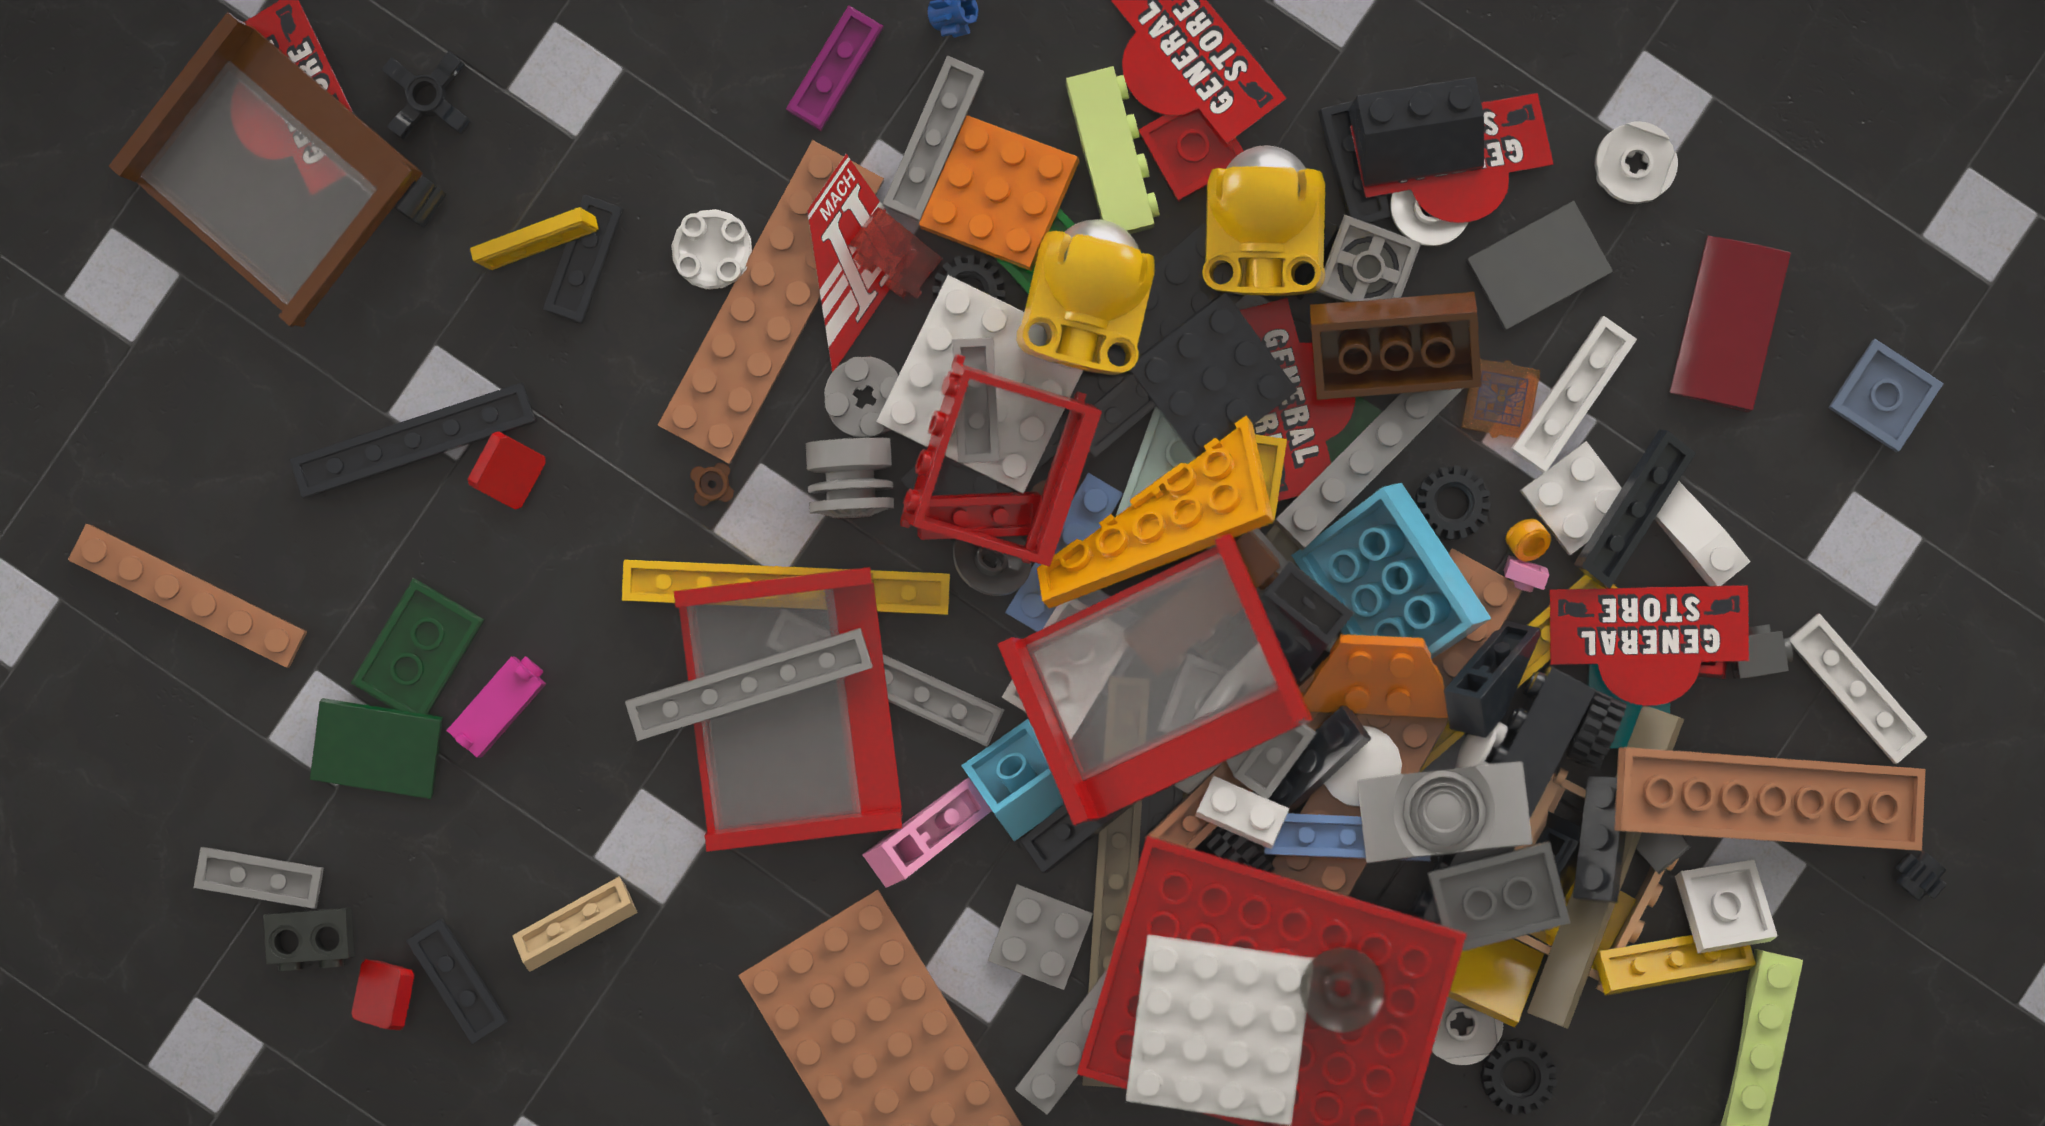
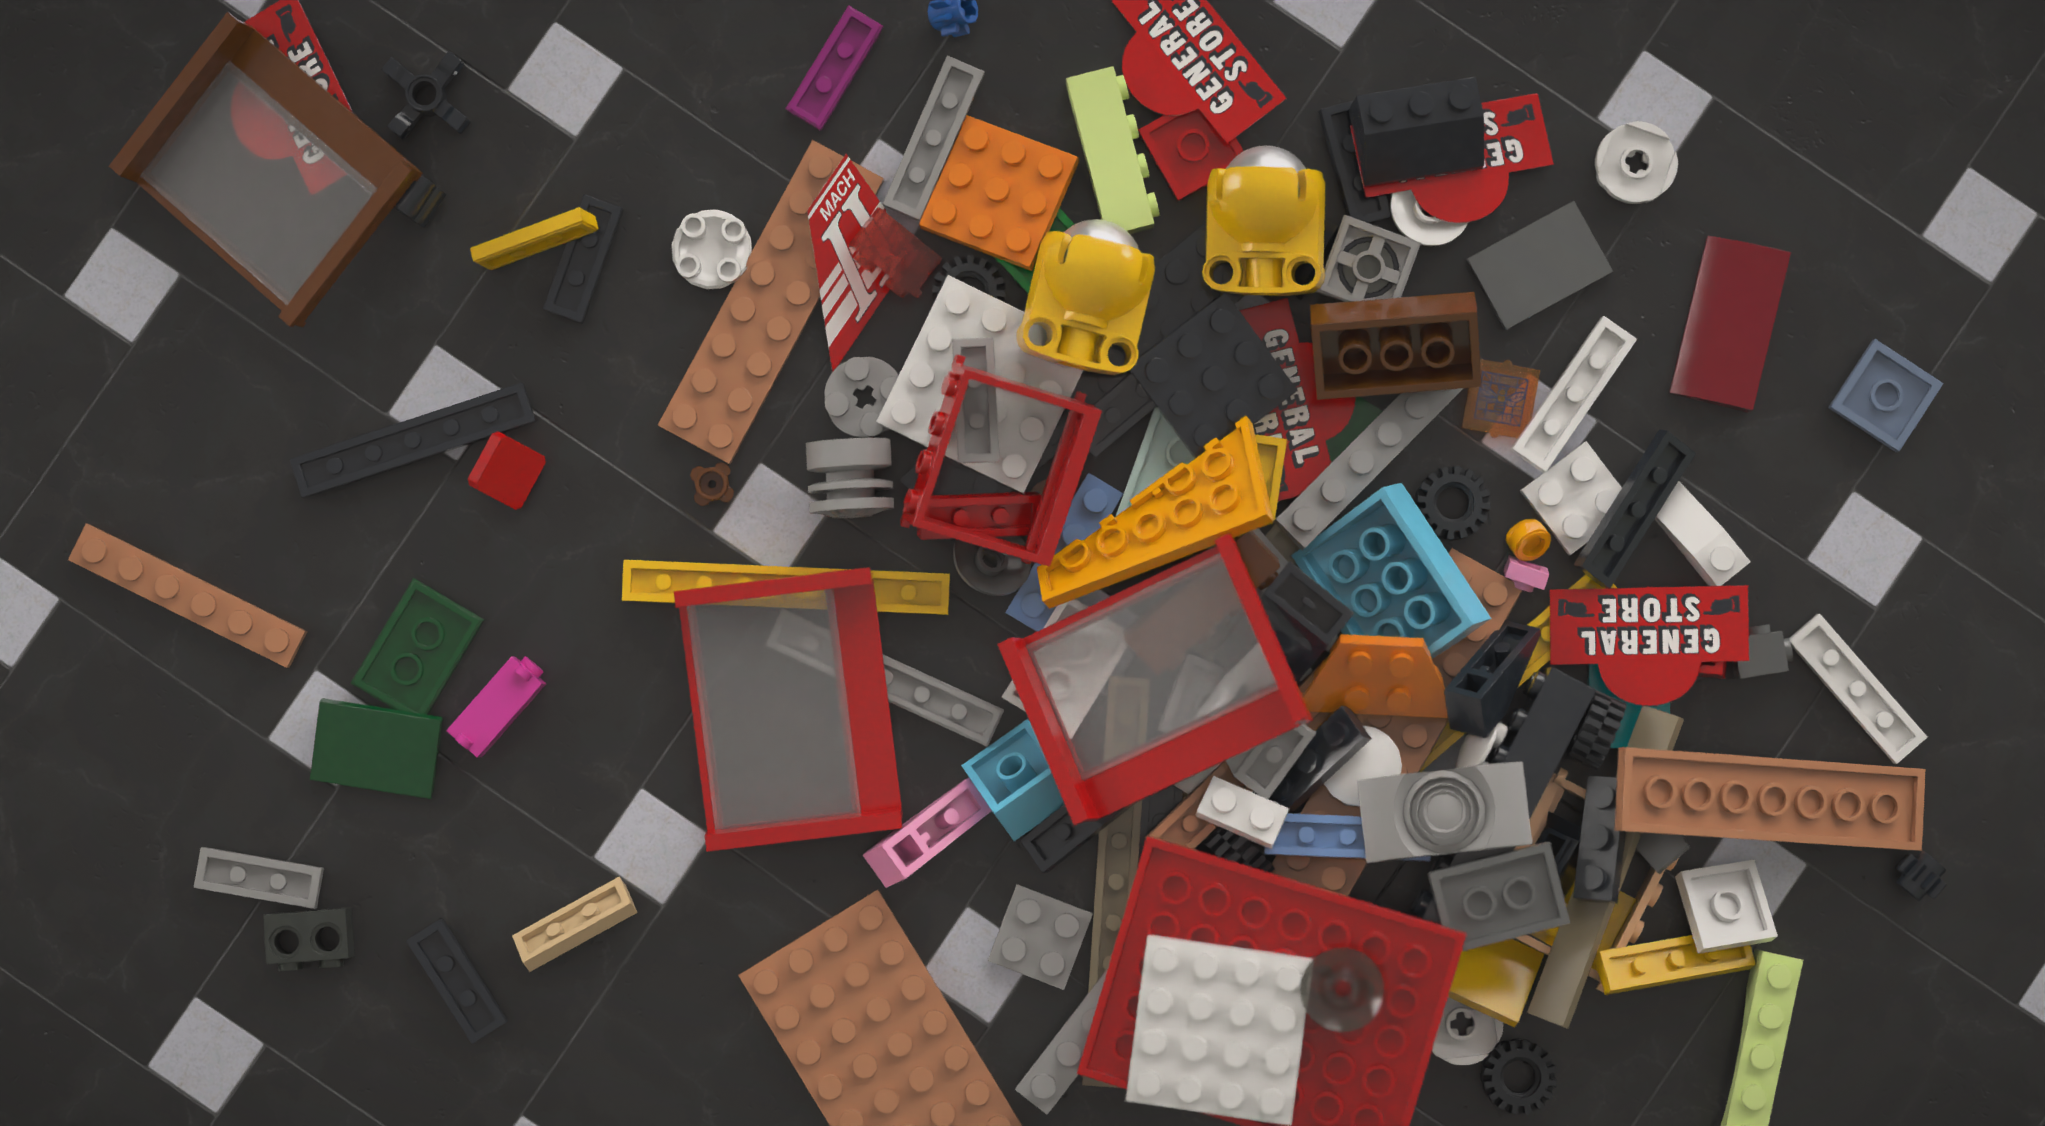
(382, 994): red piece -> none
(749, 684): light grey plate -> none

